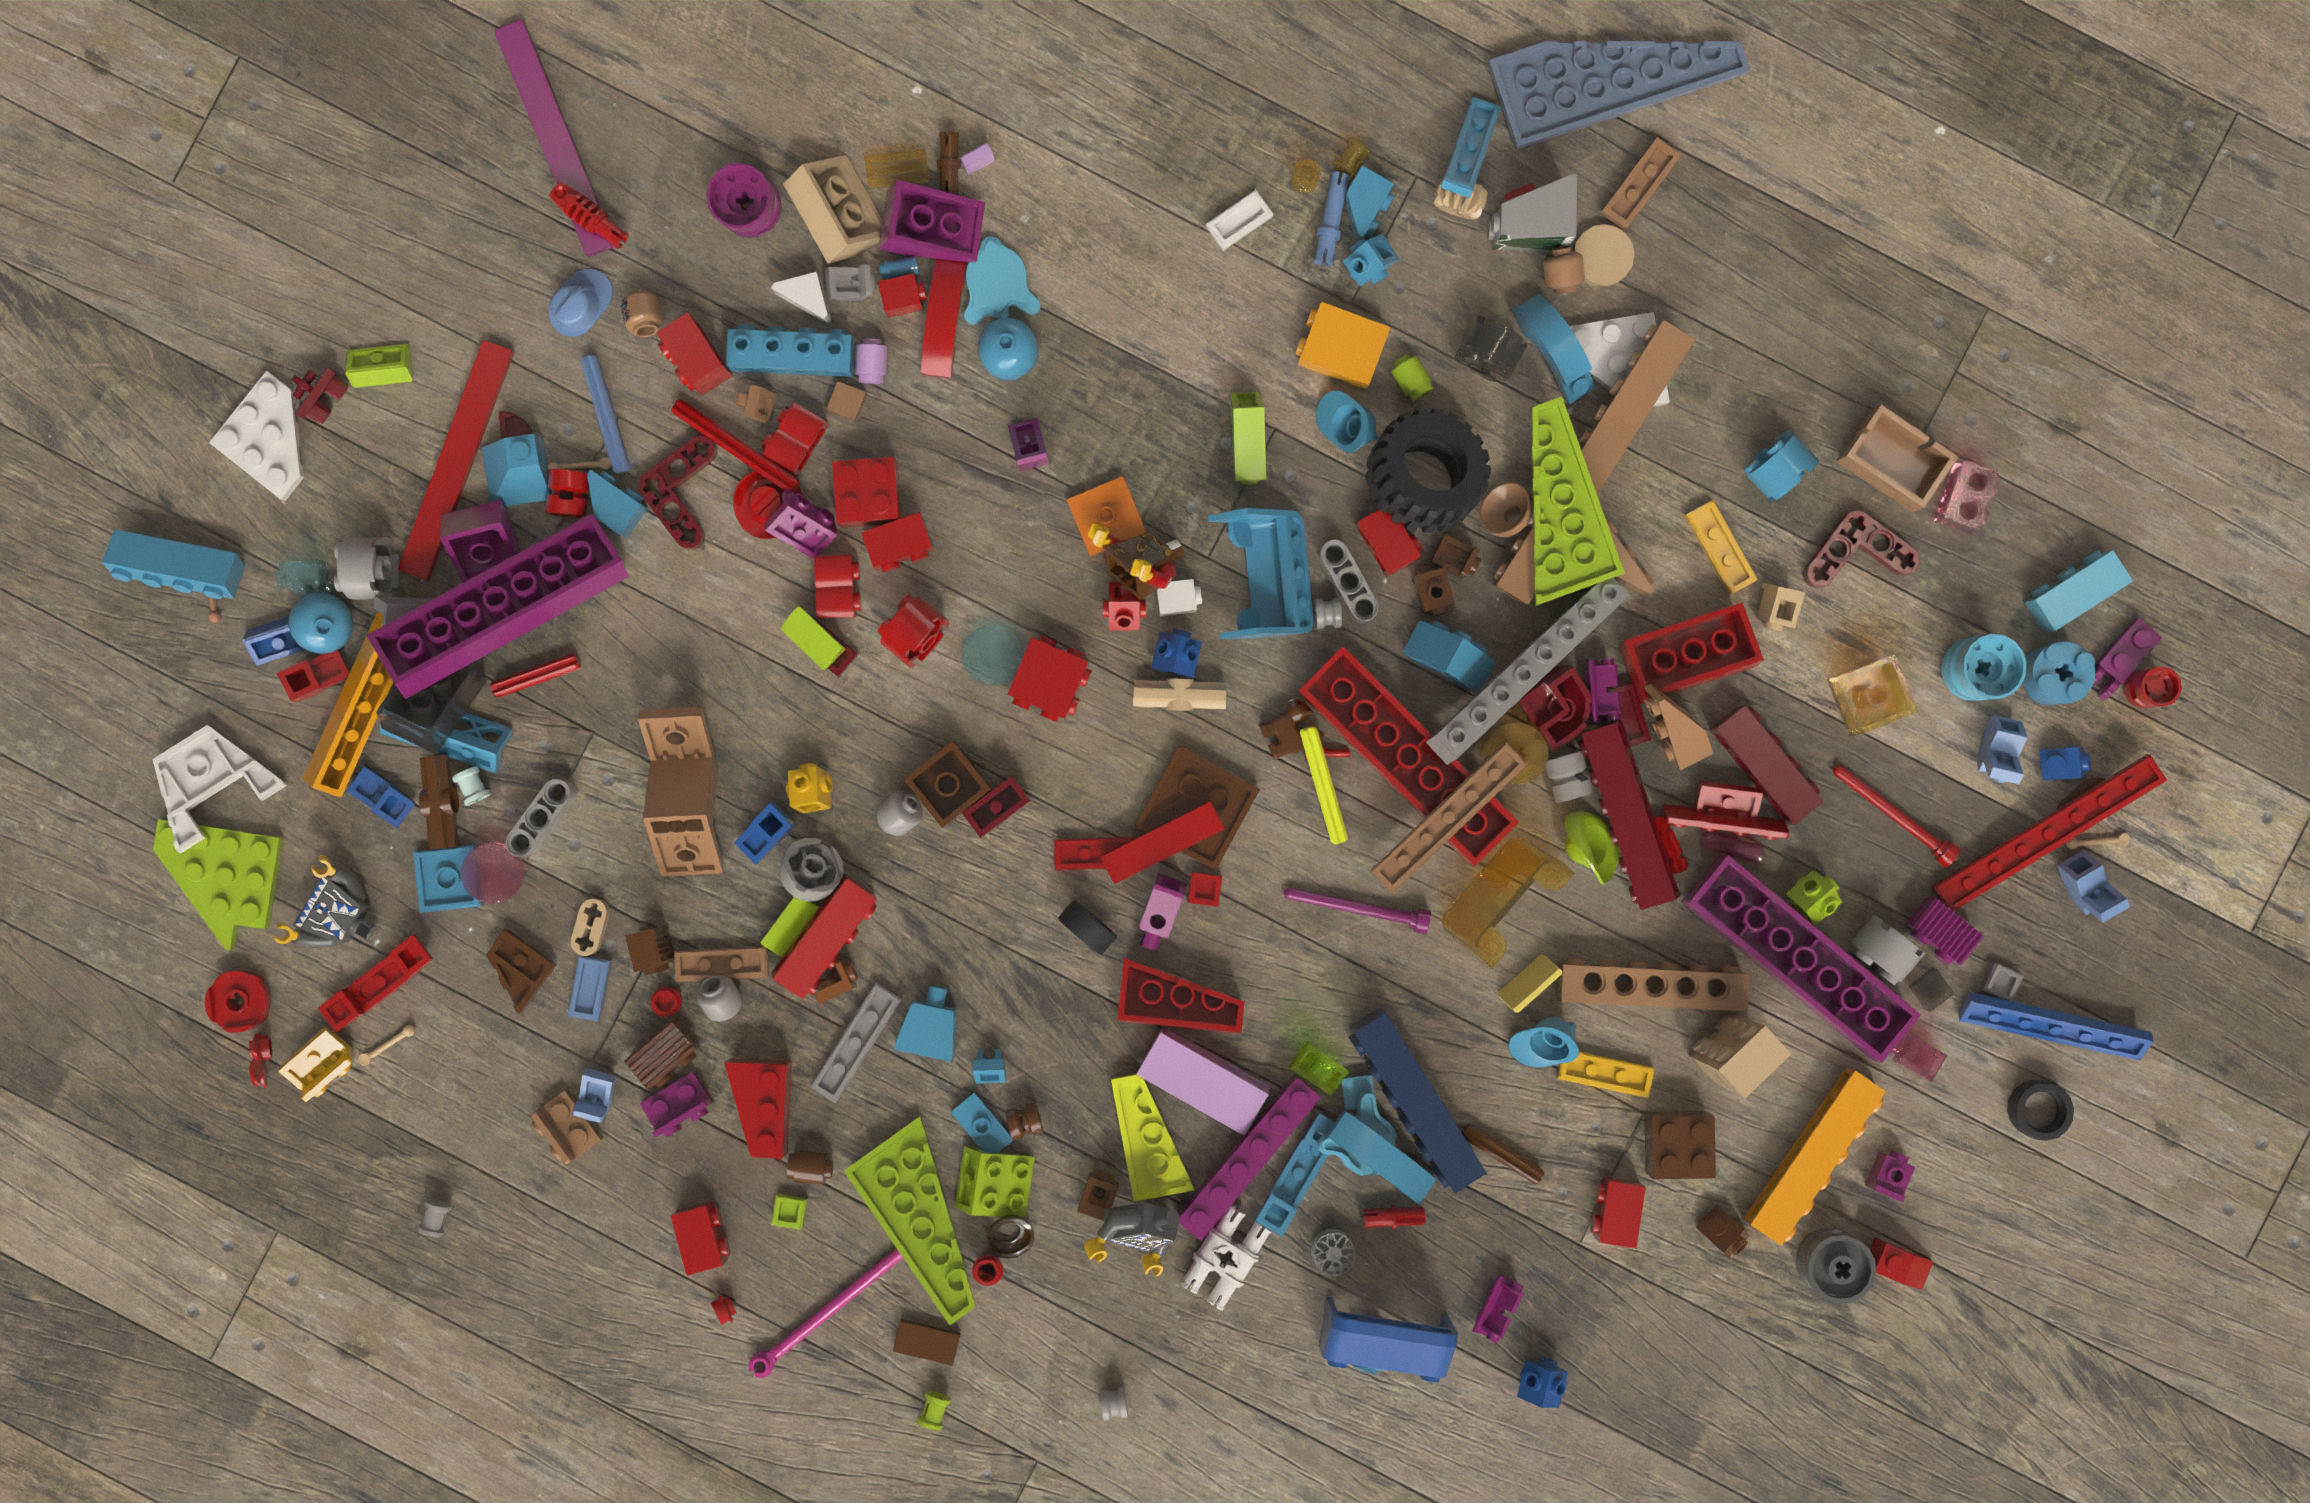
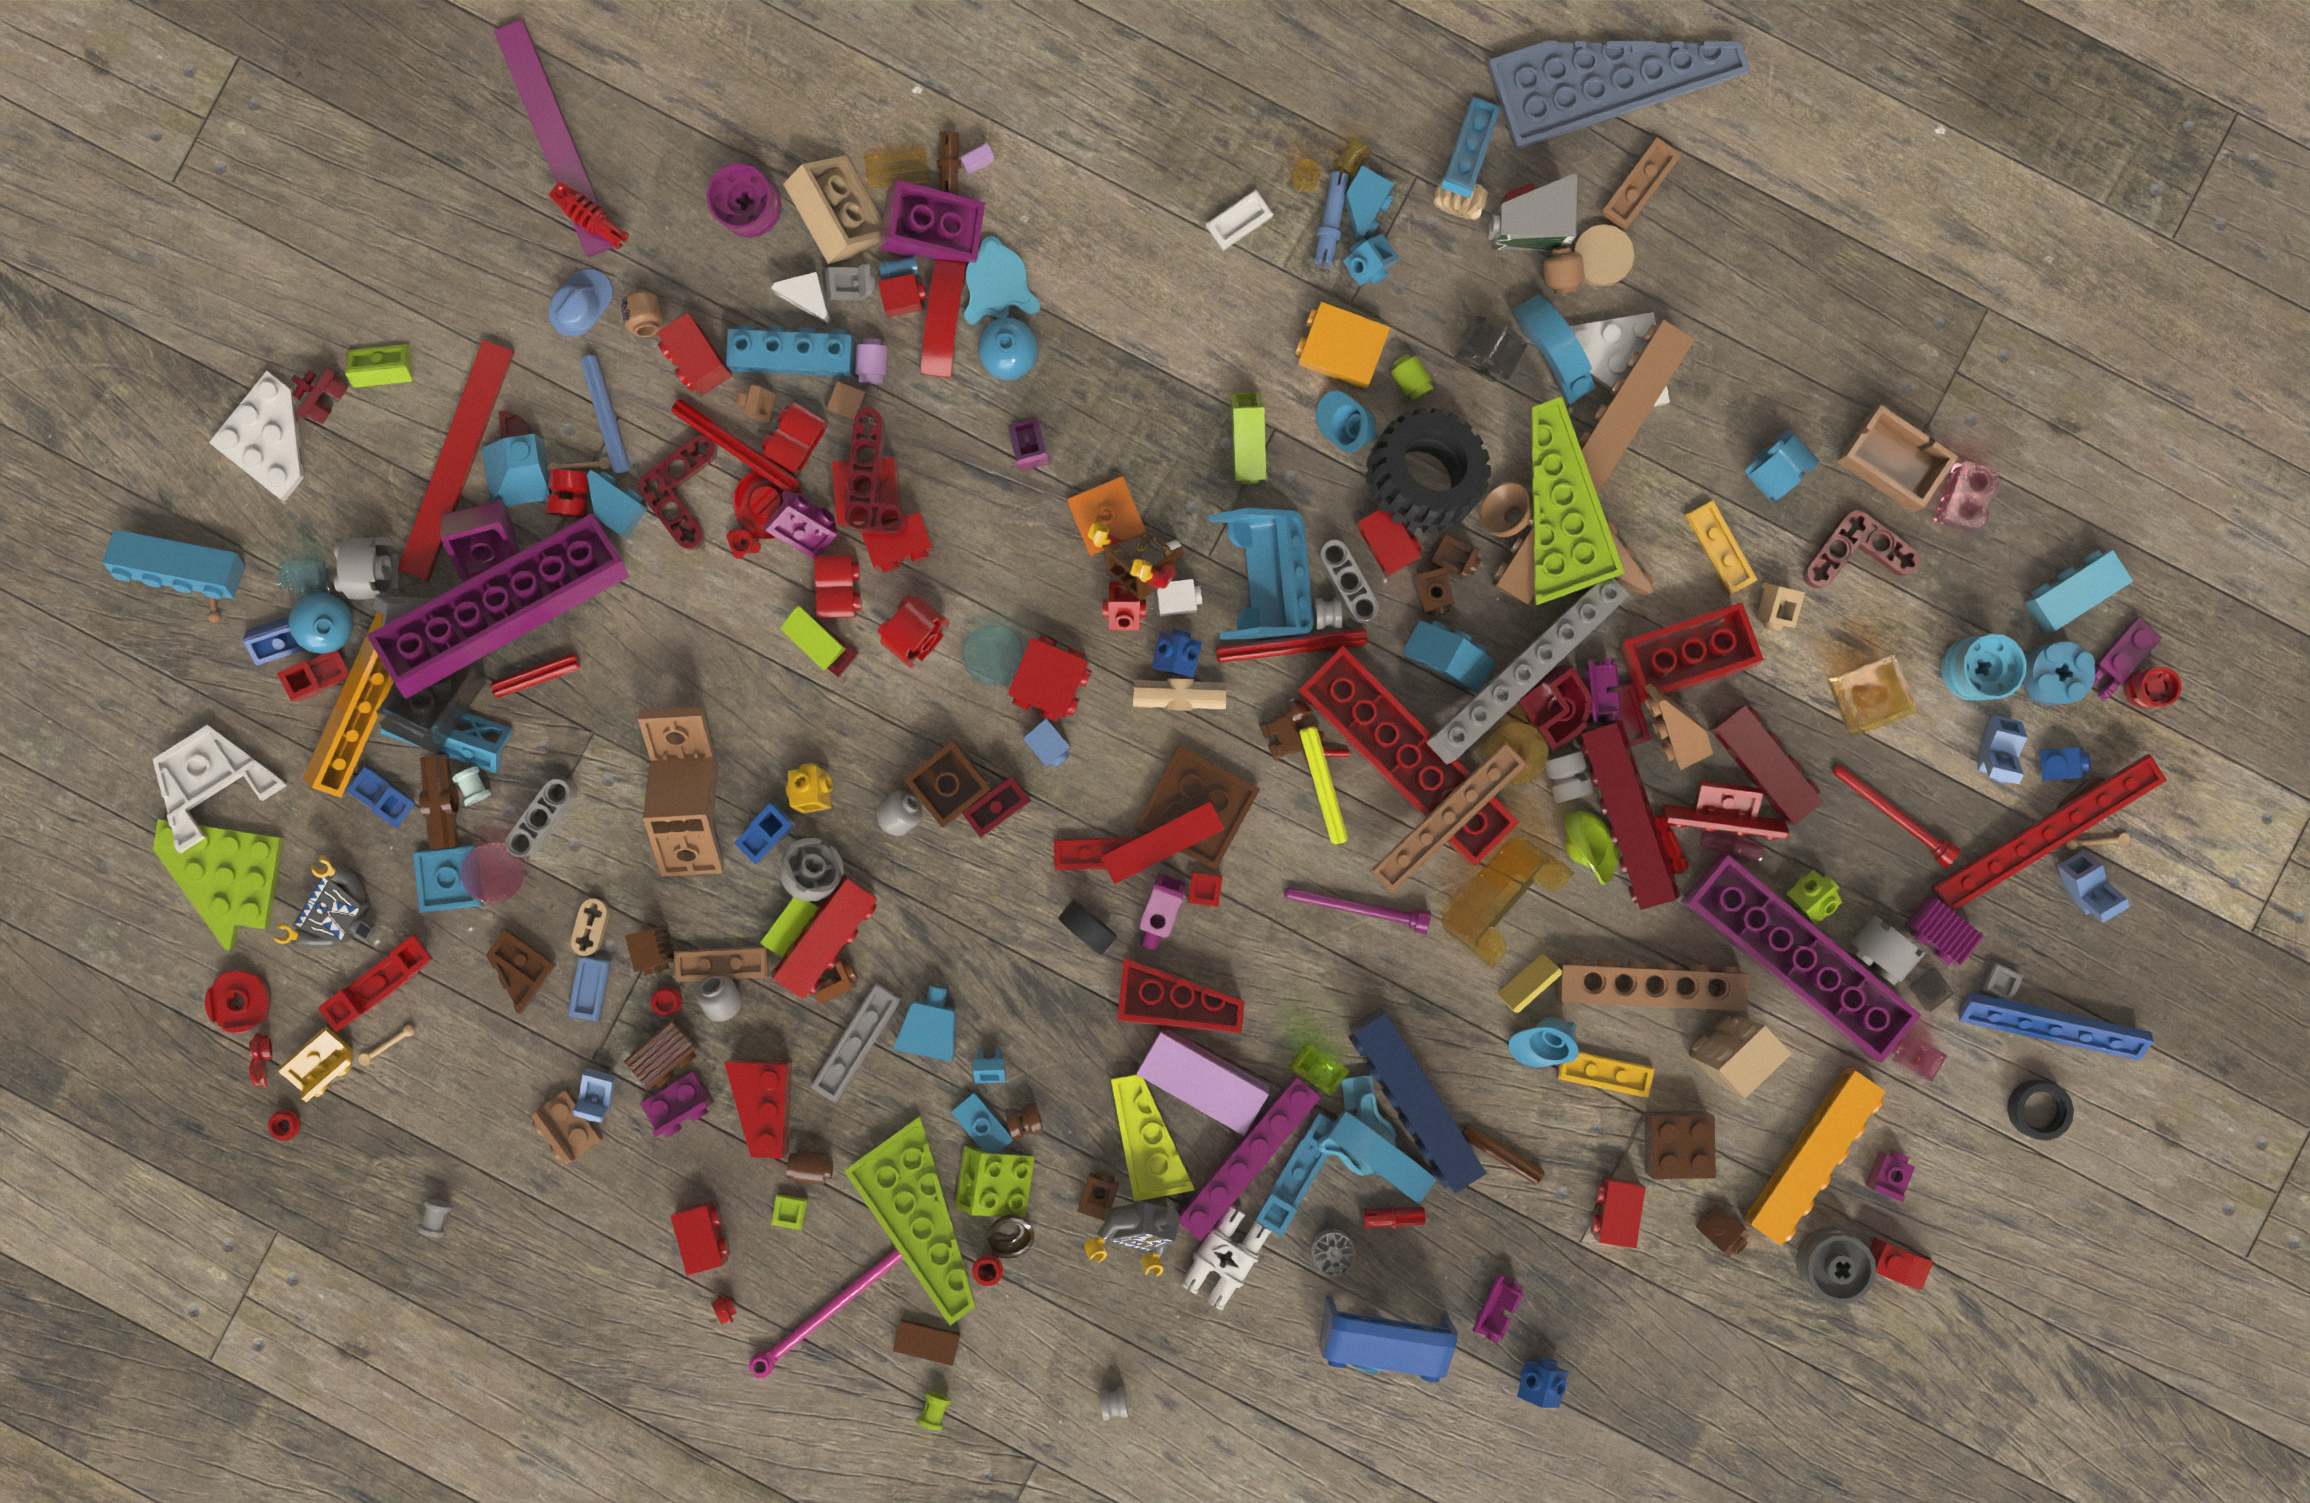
(275, 1127): none -> red plate
(735, 537): none -> red plate
(872, 471): none -> dark red beam
(1048, 744): none -> medium blue brick
(1291, 645): none -> red axle

